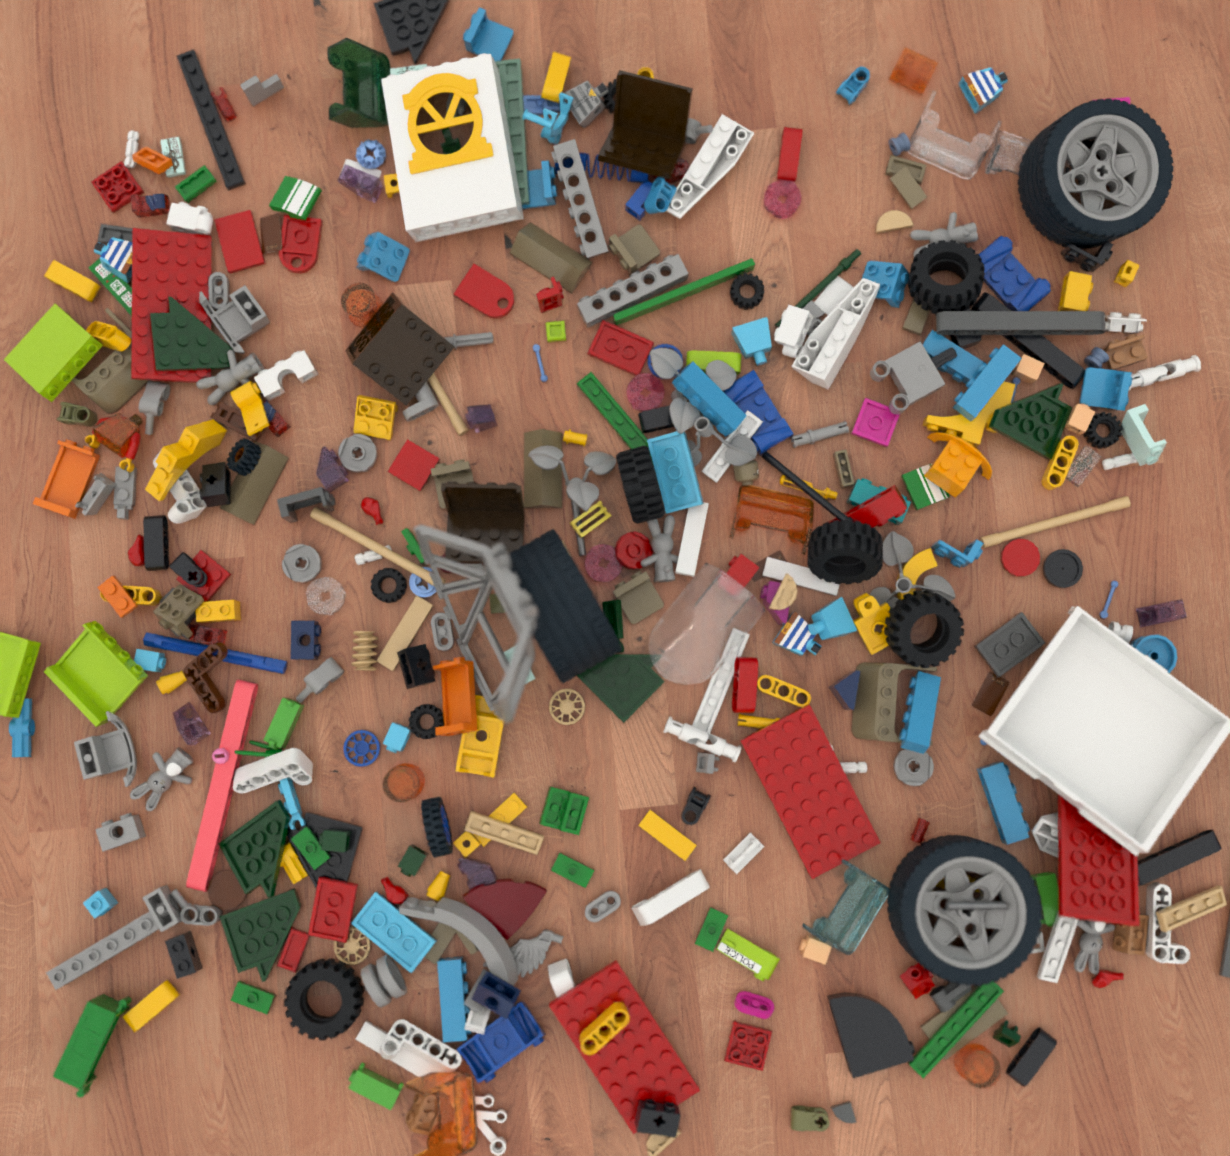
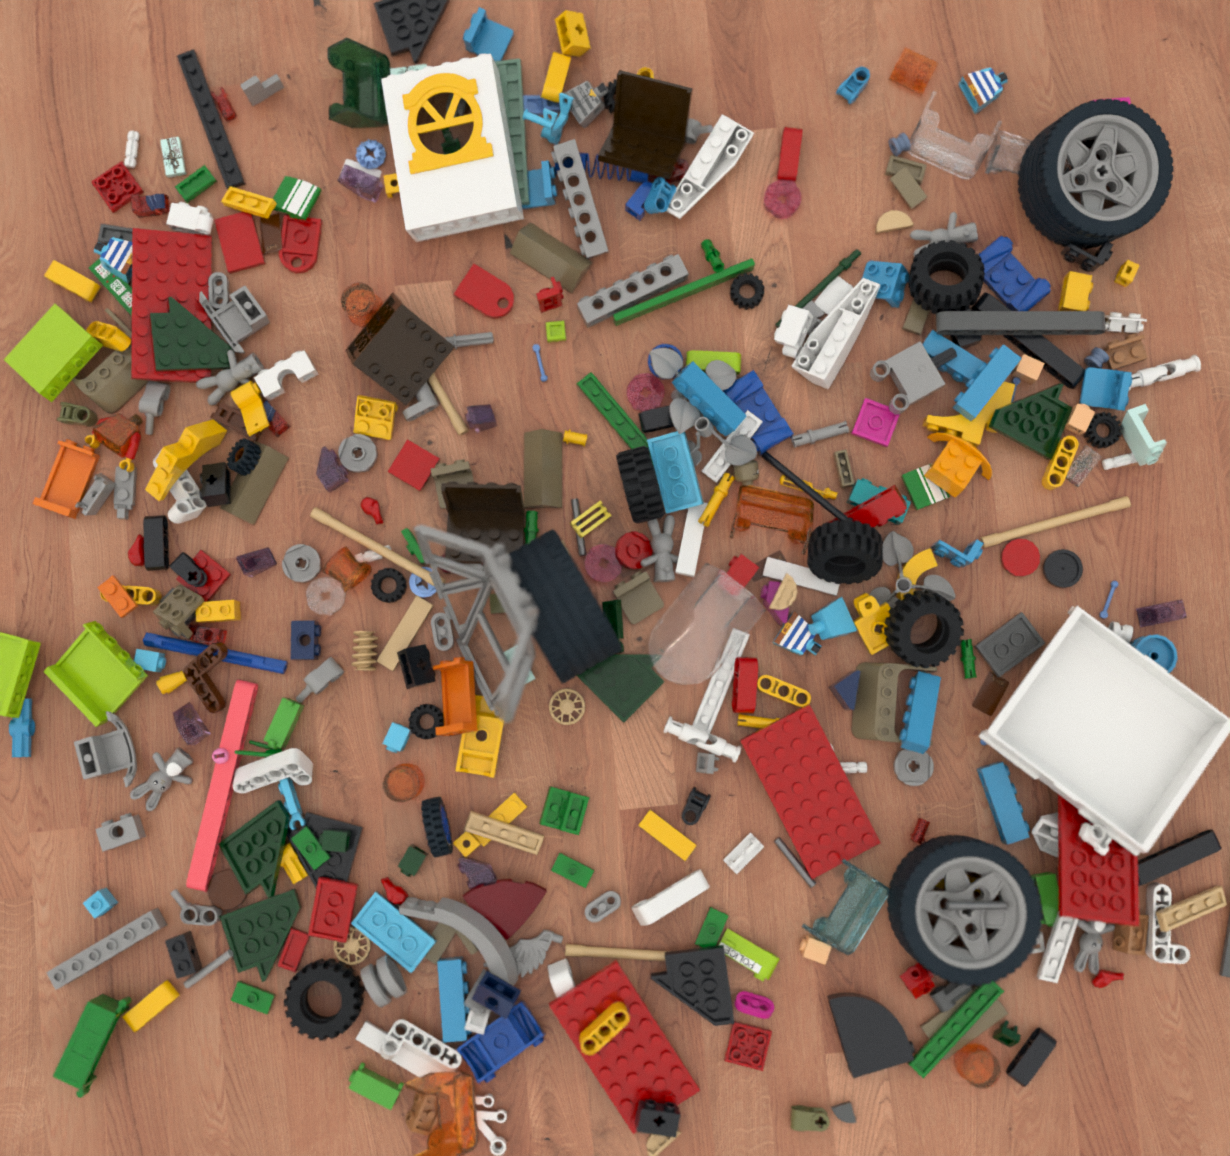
(152, 160): orange plate -> none
(163, 908): light grey brick -> none
(208, 969): none -> light grey bar
(248, 202): none -> yellow plate
(256, 562): none -> slope
(289, 504): dark grey panel -> none
(346, 569): none -> clear orange hat
(361, 748): blue wheel -> none
(383, 256): dark azure bracket -> none
(438, 887): yellow cone -> none
(531, 526): none -> green pin
(572, 33): none -> yellow brick
(577, 490): light grey plant -> none
(581, 951): none -> tan piece
(620, 348): red tile -> none
(633, 248): dark tan bracket -> none
(699, 981): none -> black wing
(712, 255): none -> green pin
(719, 494): none -> yellow pin
(753, 339): medium azure torso -> none
(794, 861): none -> flat silver bar
(968, 659): none -> green pin
(1096, 837): none -> white plate

